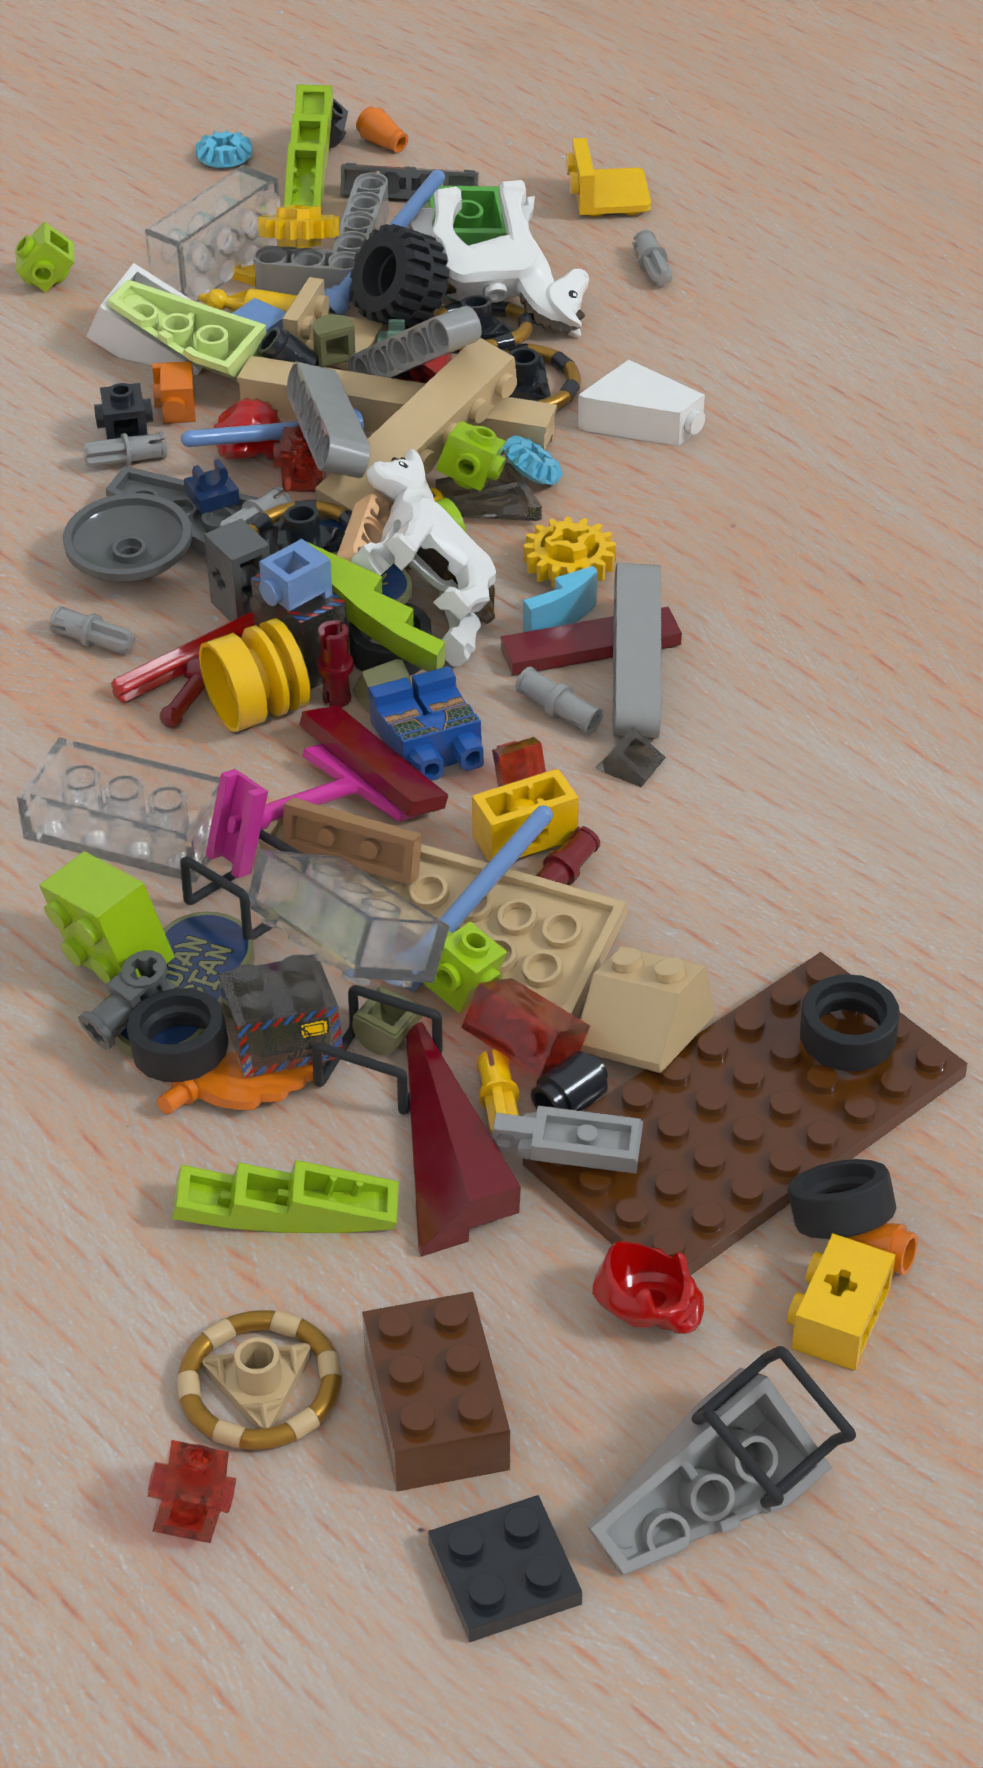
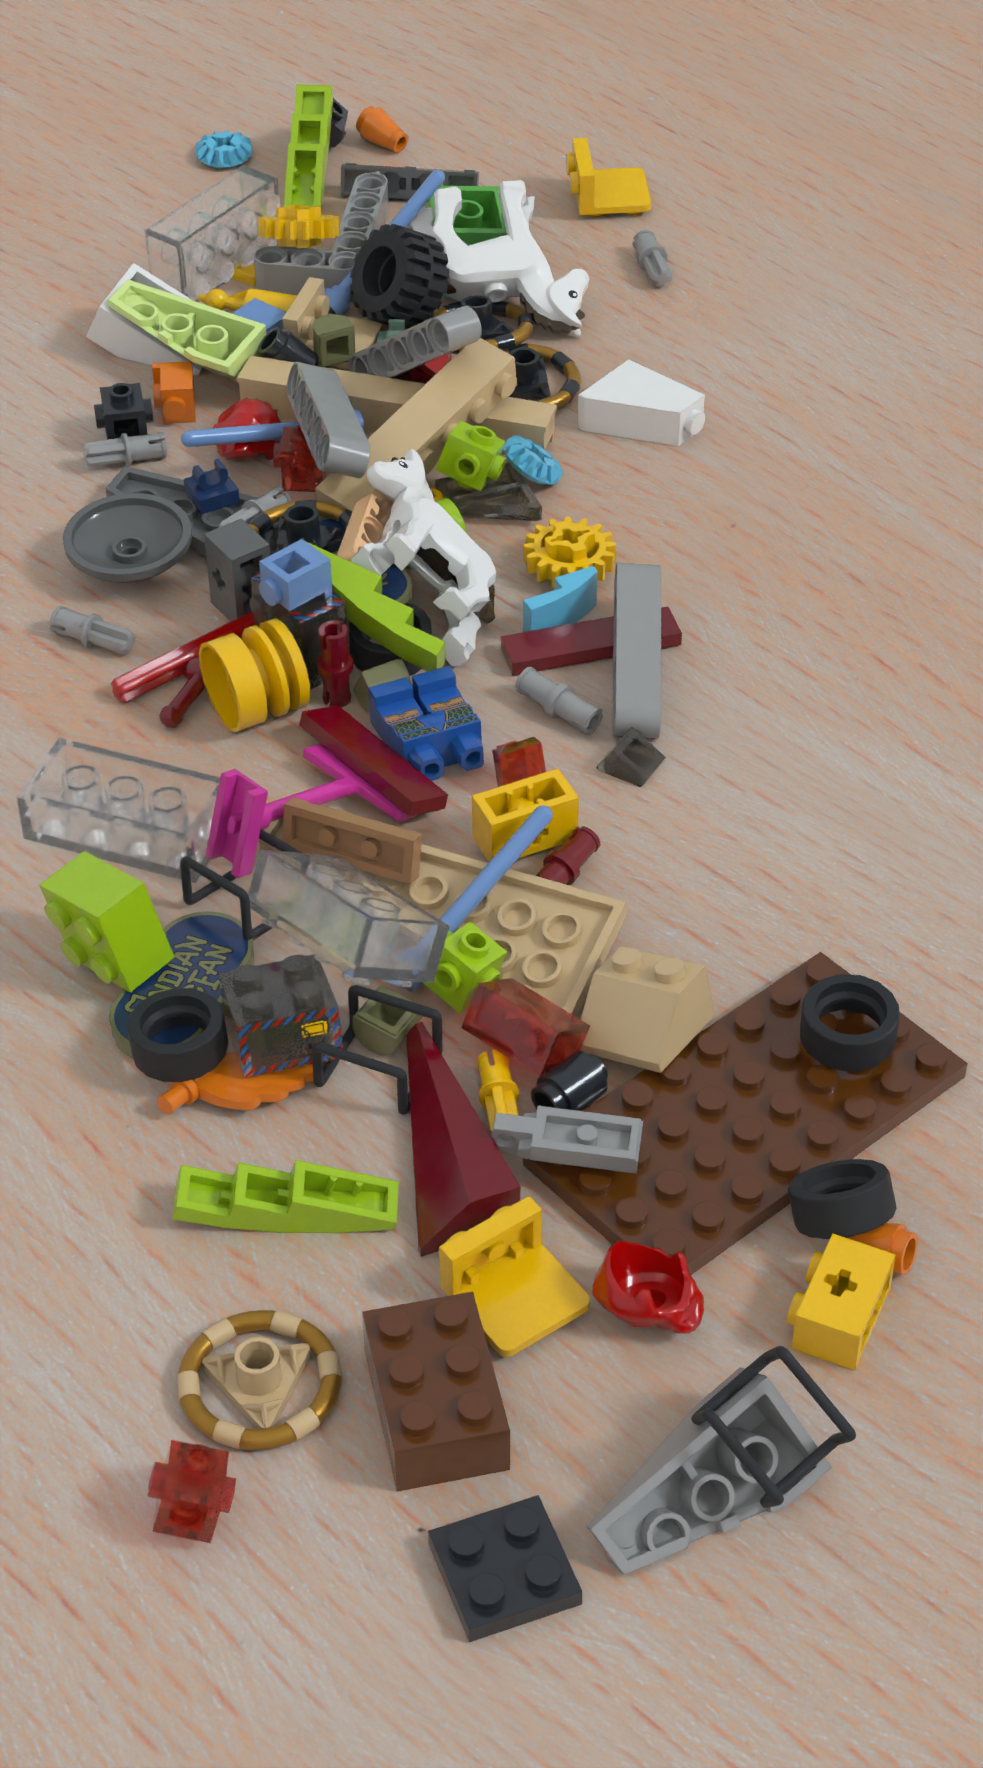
(44, 257): lime brick -> none
(125, 994): dark grey connector -> none
(513, 1277): none -> yellow bracket

